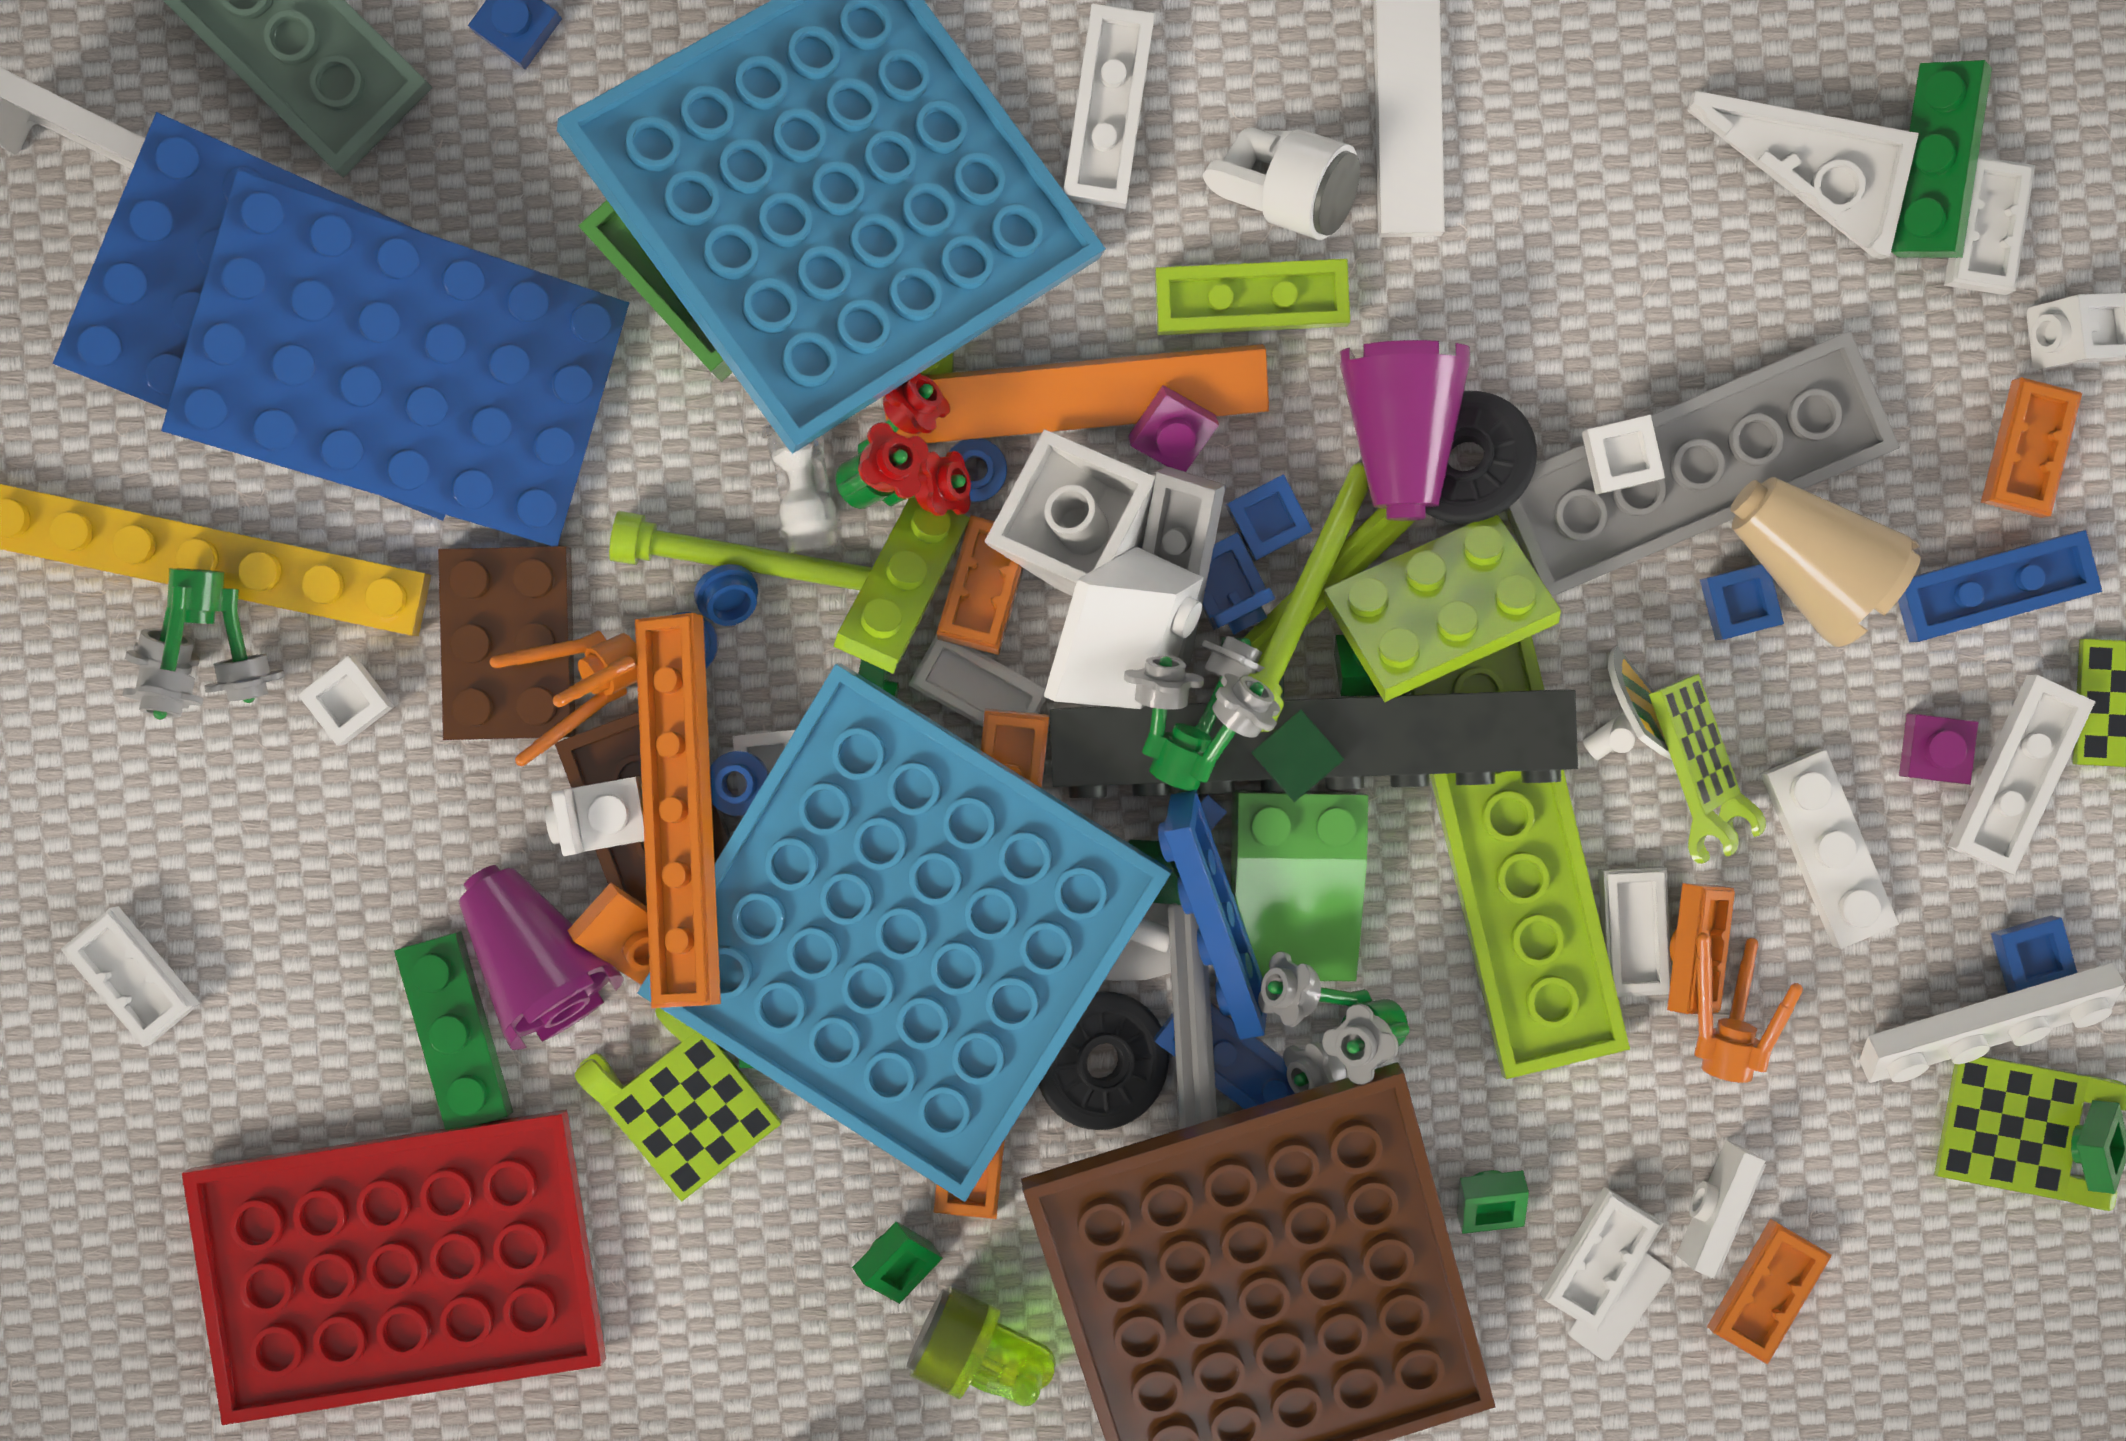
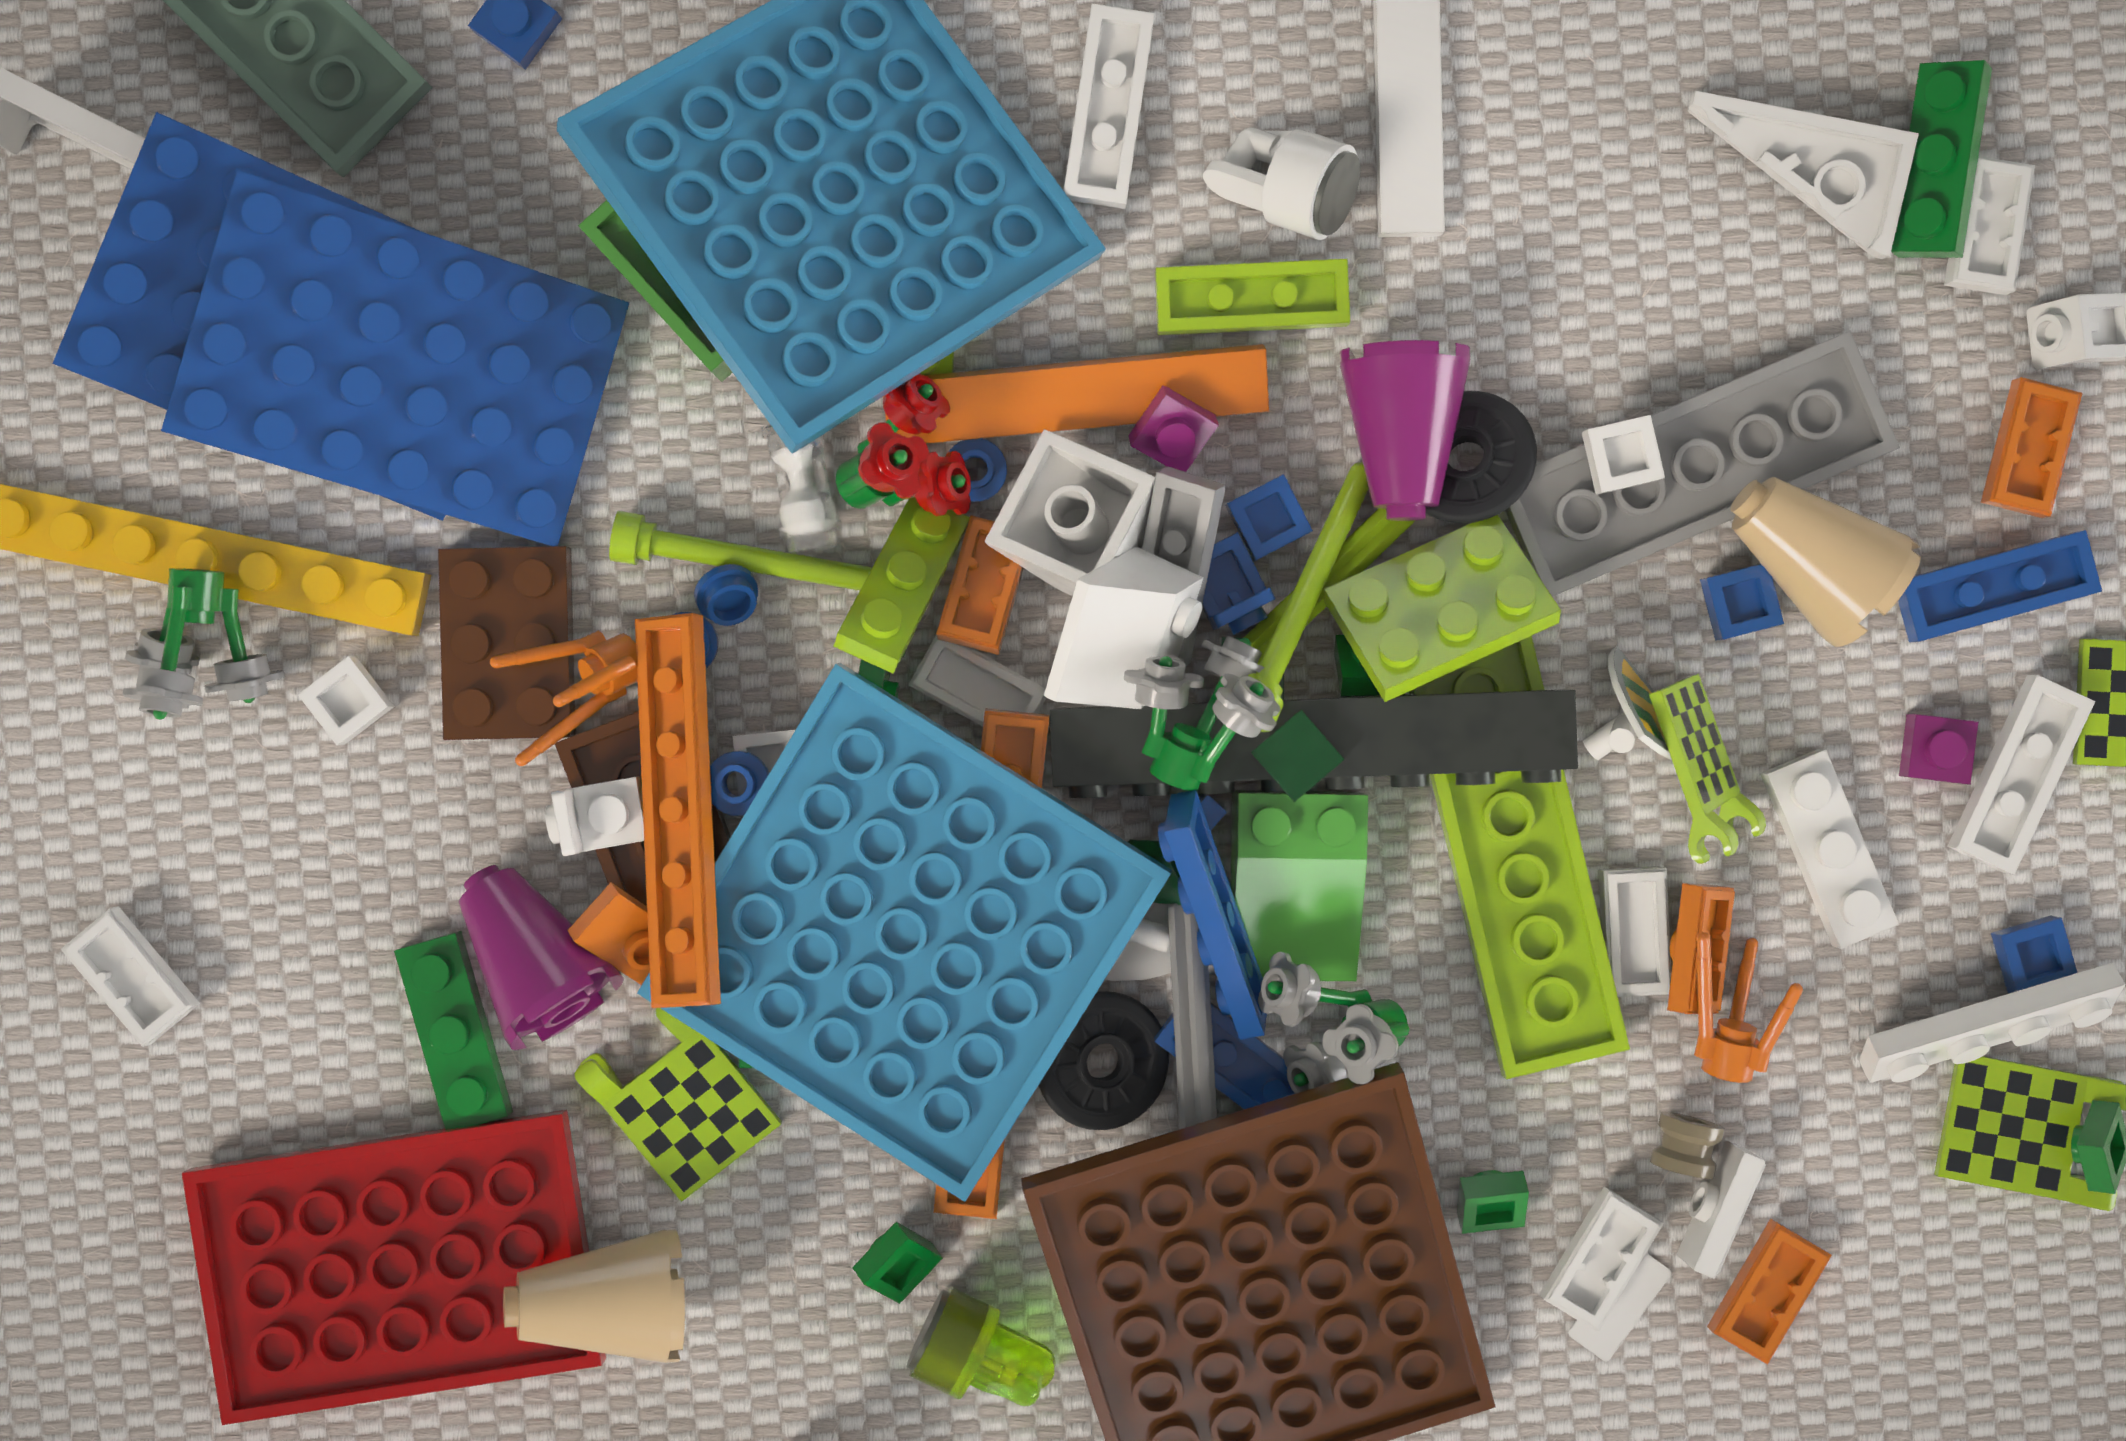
(605, 1300): none -> tan cone
(1687, 1145): none -> dark tan wheel

